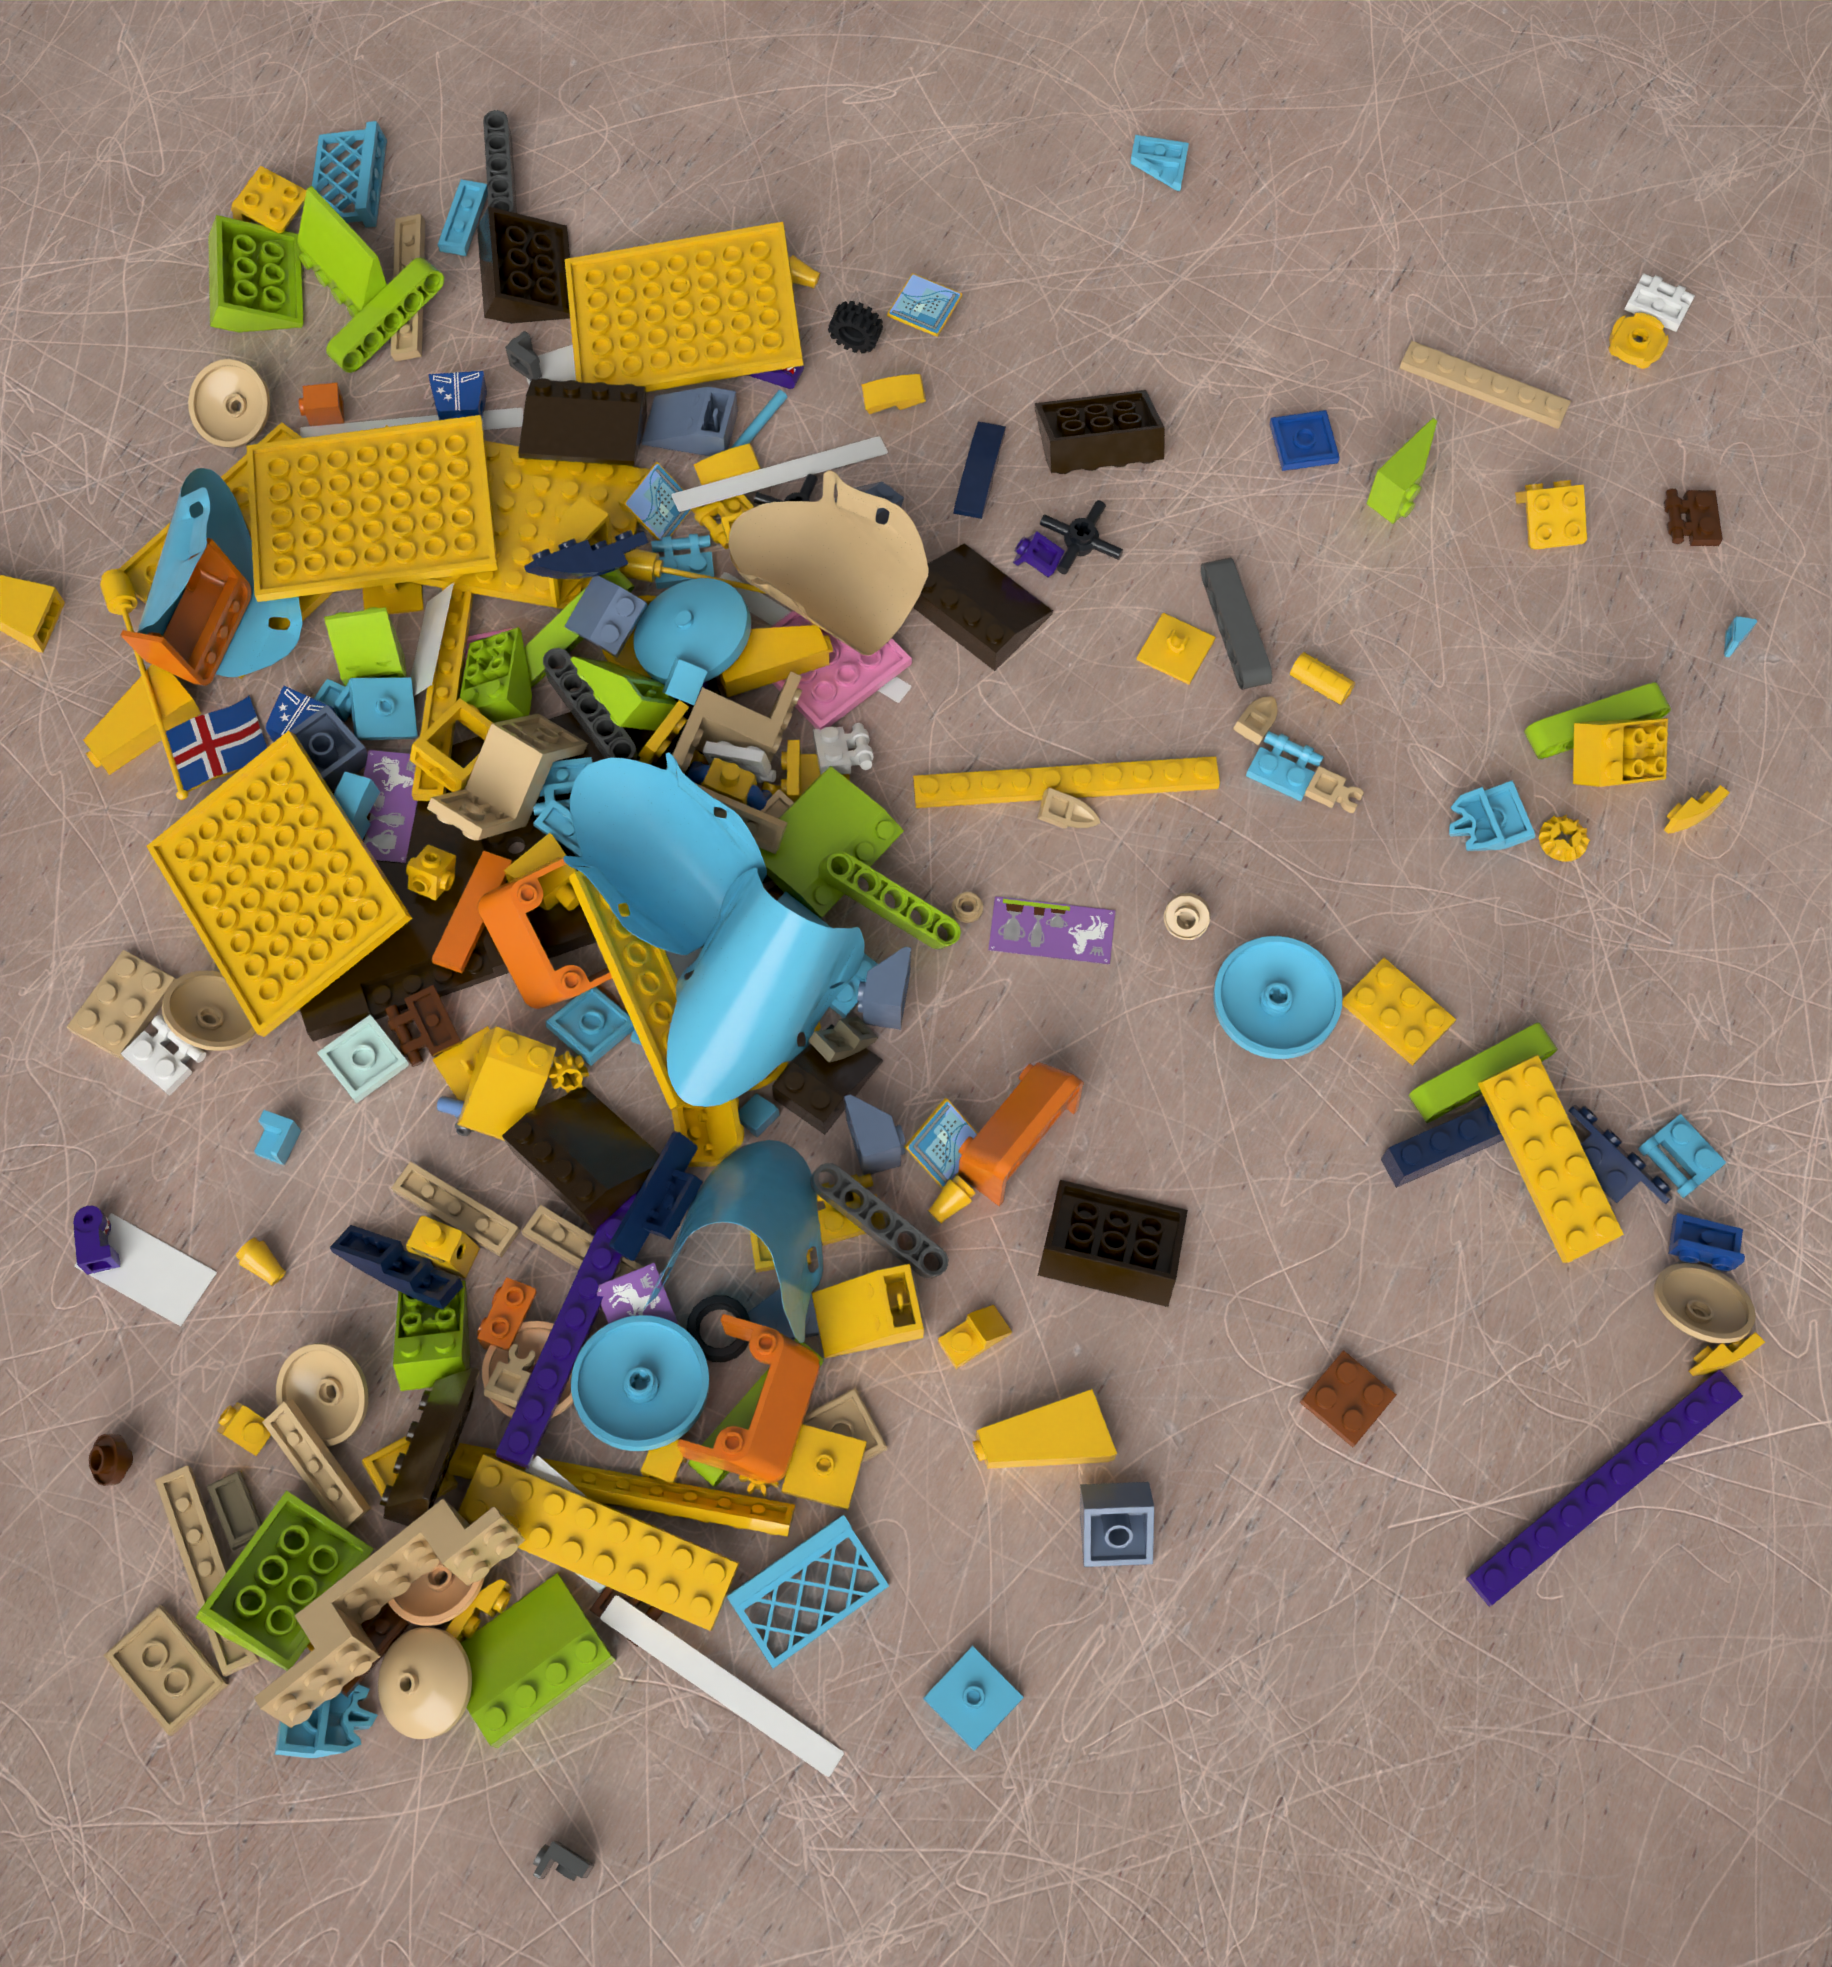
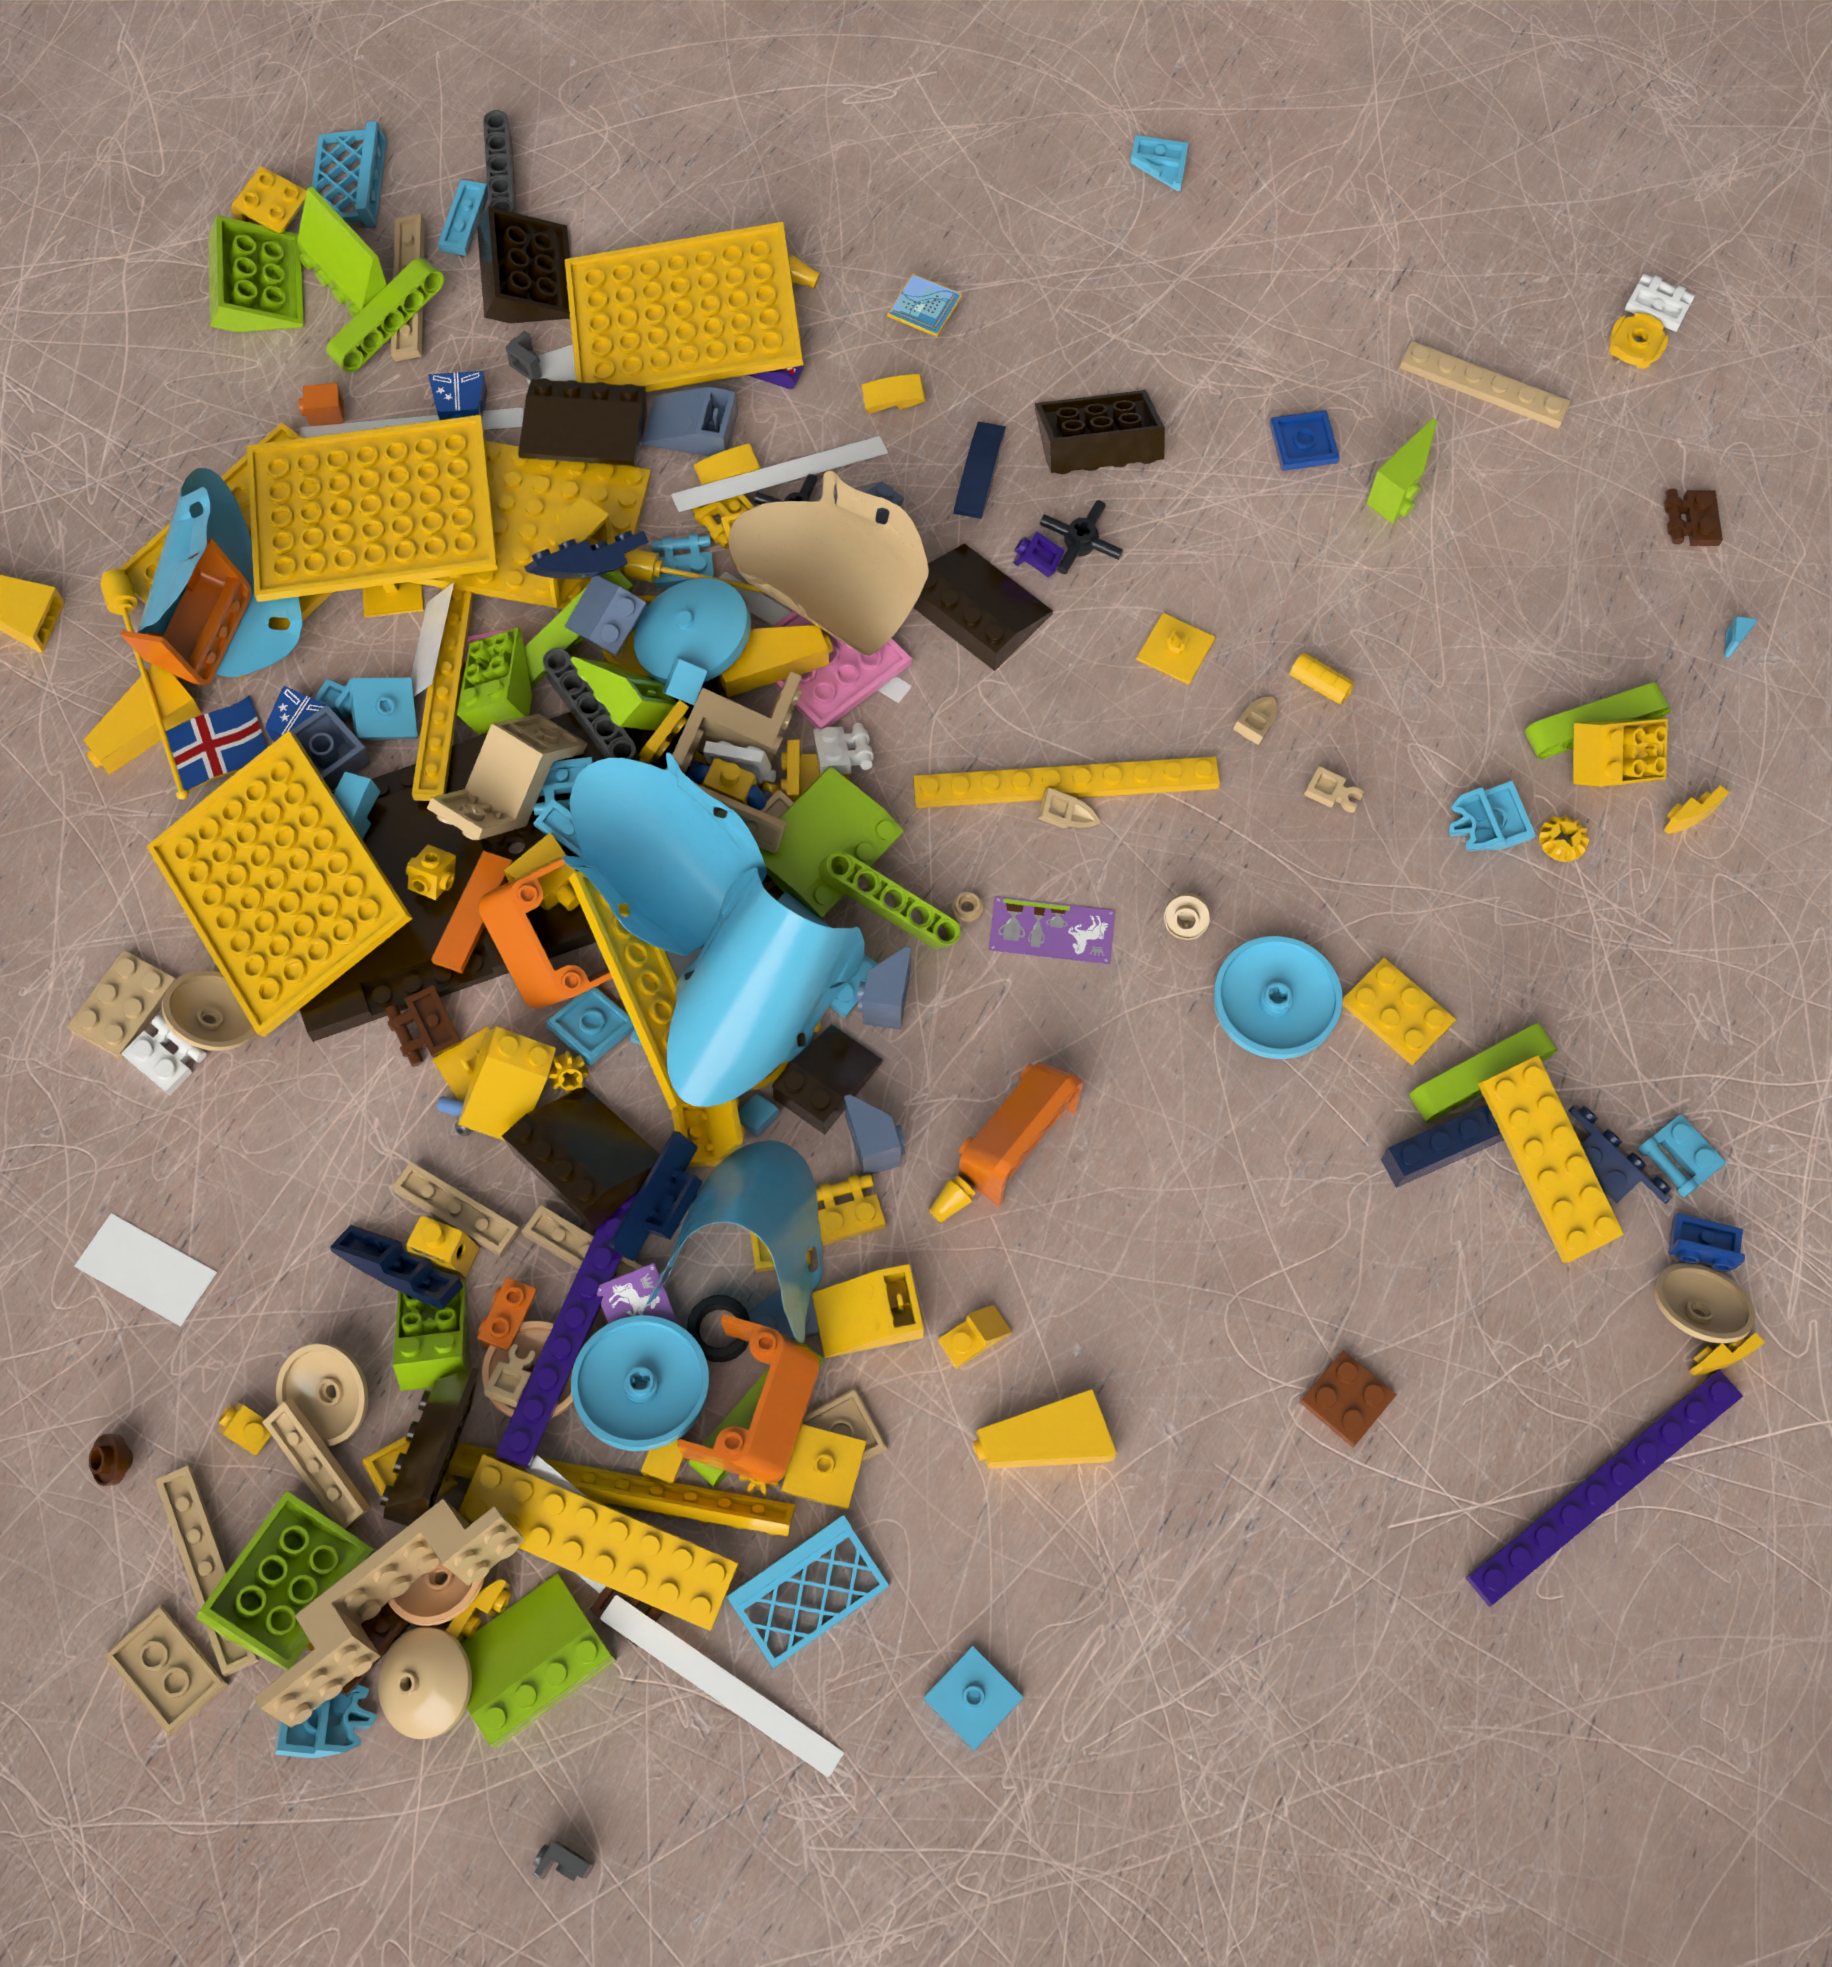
(91, 1241): dark purple leg -> none
(215, 401): tan dish -> none
(235, 1509): dark tan tile -> none
(259, 1260): yellow cone -> none
(277, 1138): medium azure panel -> none
(363, 1058): light aqua plate -> none
(366, 645): lime slope -> none
(394, 808): medium lavender sticker -> none
(437, 763): yellow window -> none
(653, 504): piece -> none
(762, 418): medium azure bar -> none
(844, 1040): dark tan slope -> none
(855, 327): black tyre -> none
(895, 1223): dark grey beam -> none
(938, 1142): piece -> none
(1113, 1243): dark brown slope -> none
(1117, 1524): sand blue slope -> none
(1236, 623): dark grey beam -> none
(1280, 772): medium azure plate -> none
(1554, 514): yellow bracket -> none

